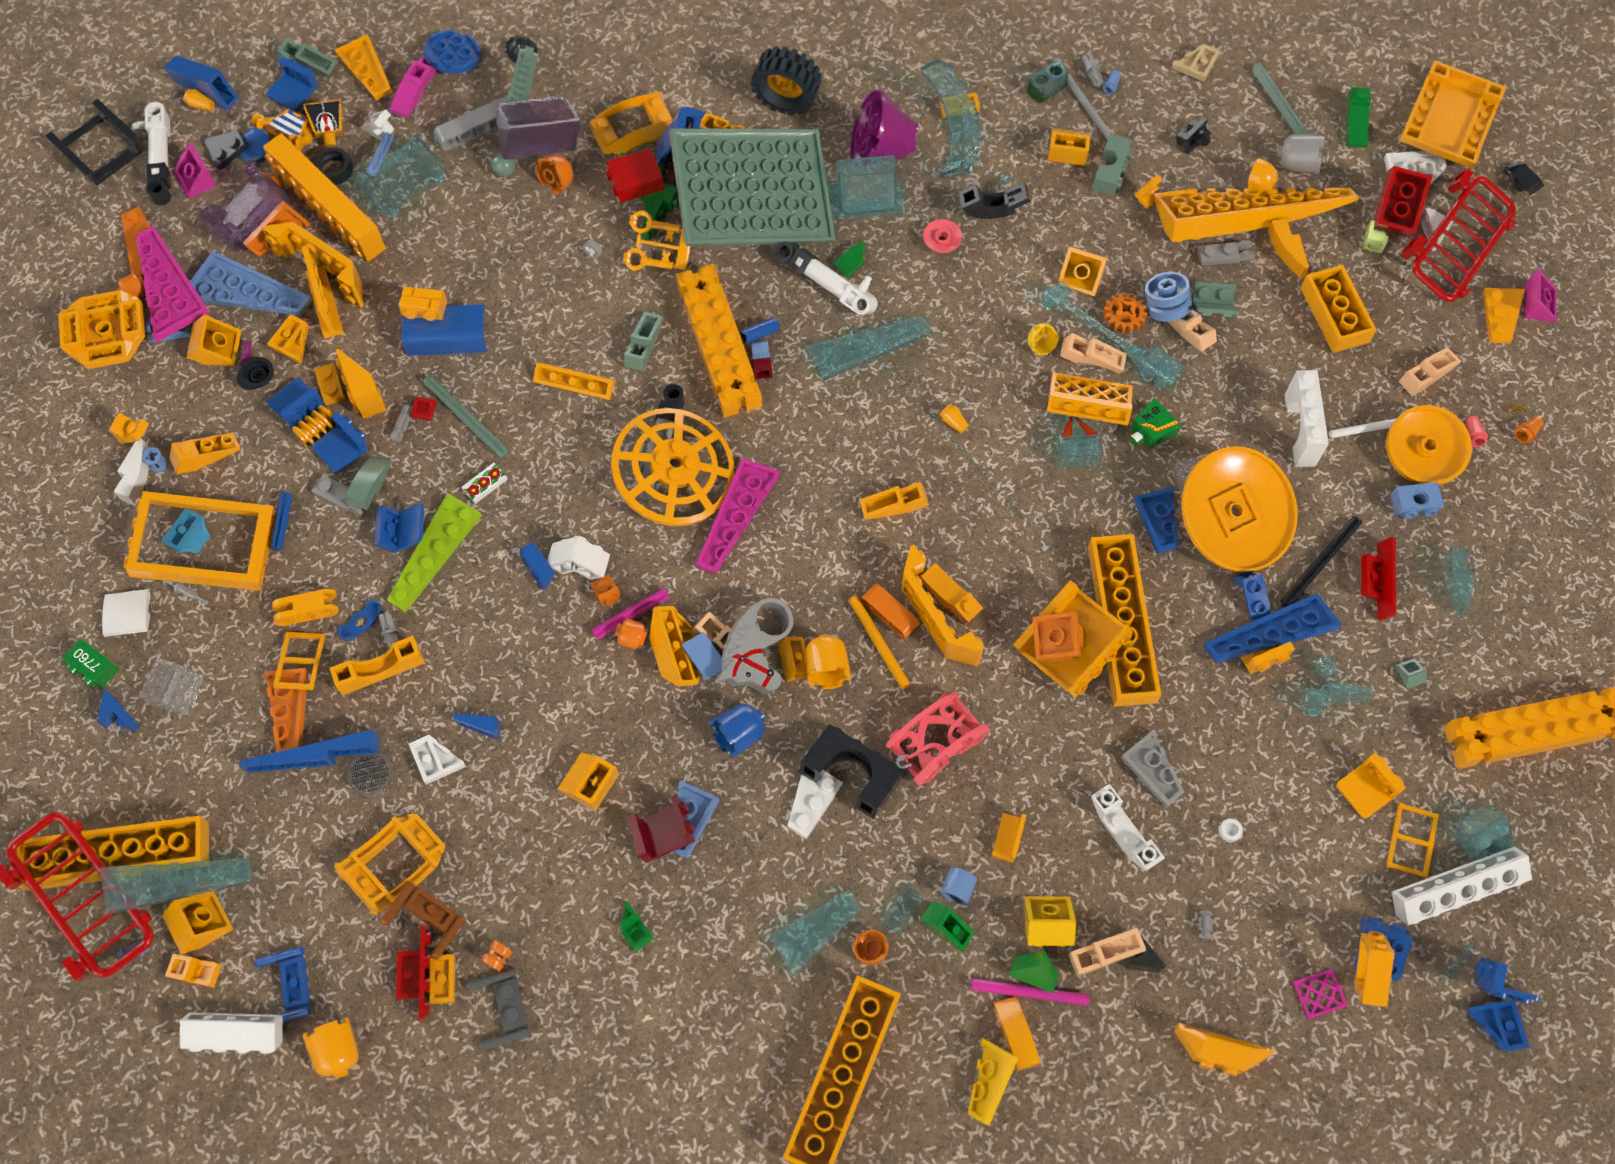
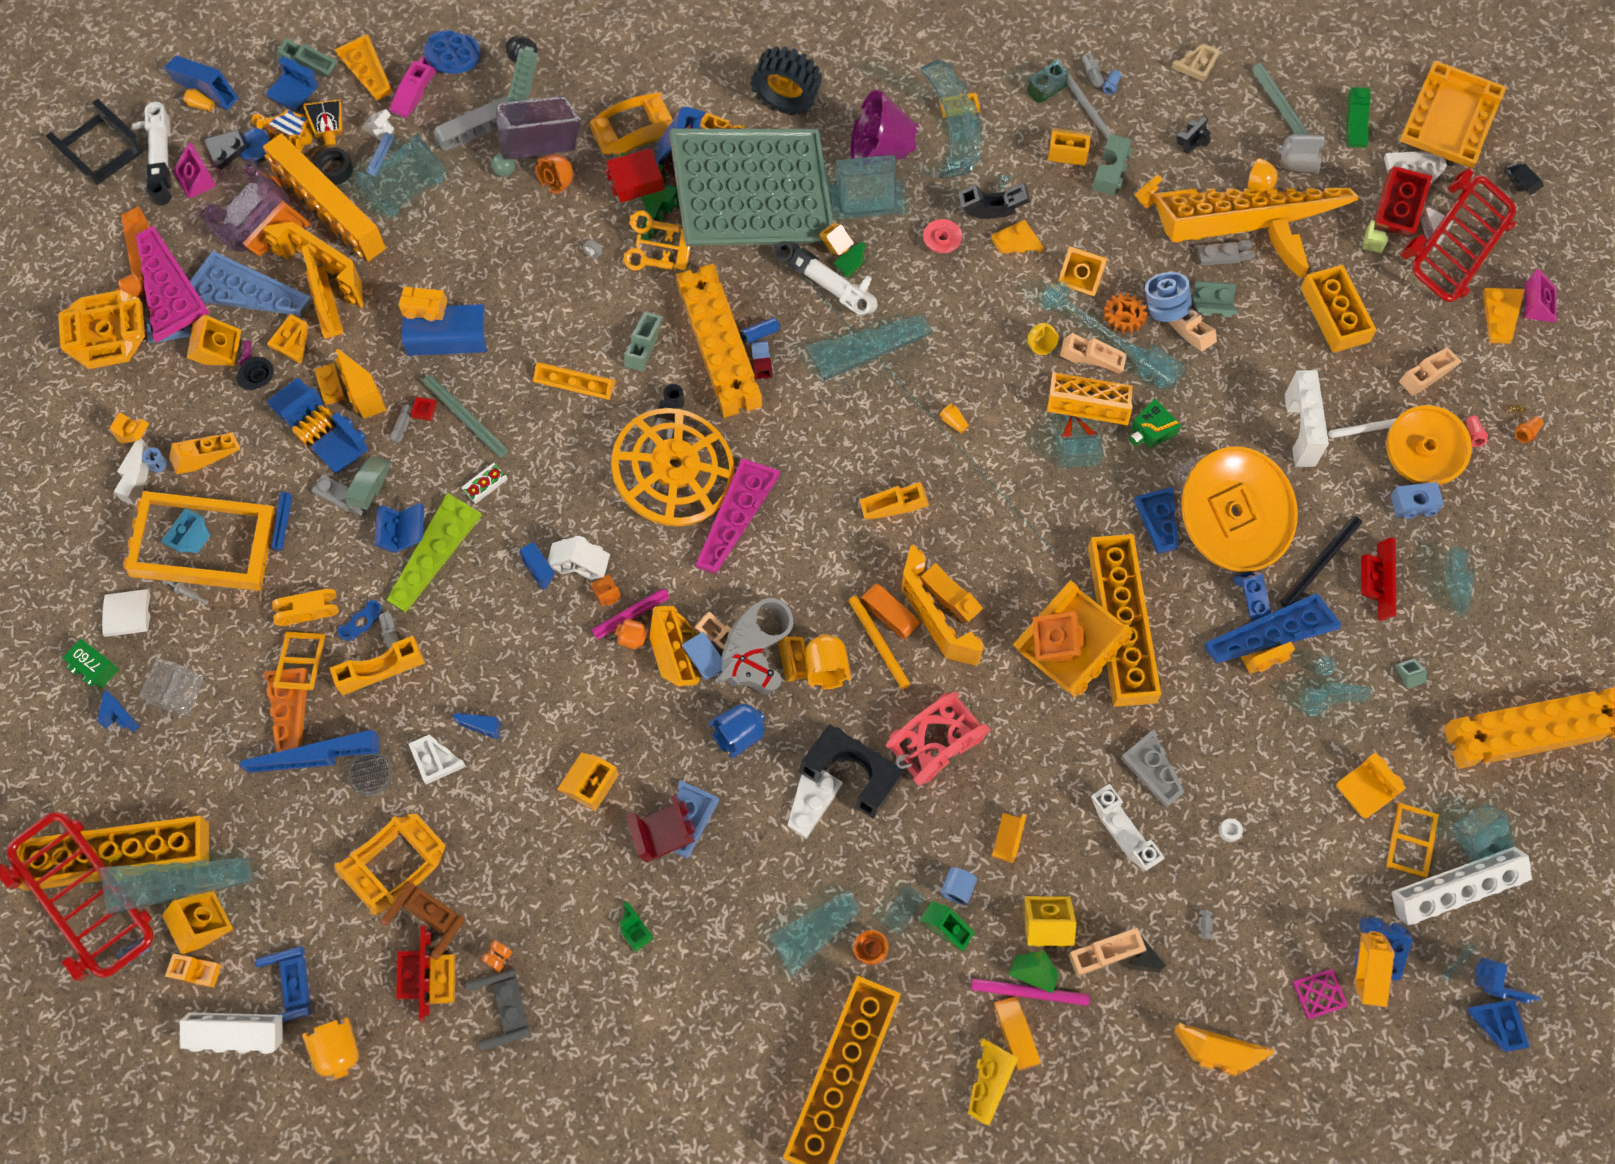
(836, 239): none -> brick
(1017, 239): none -> light orange wing

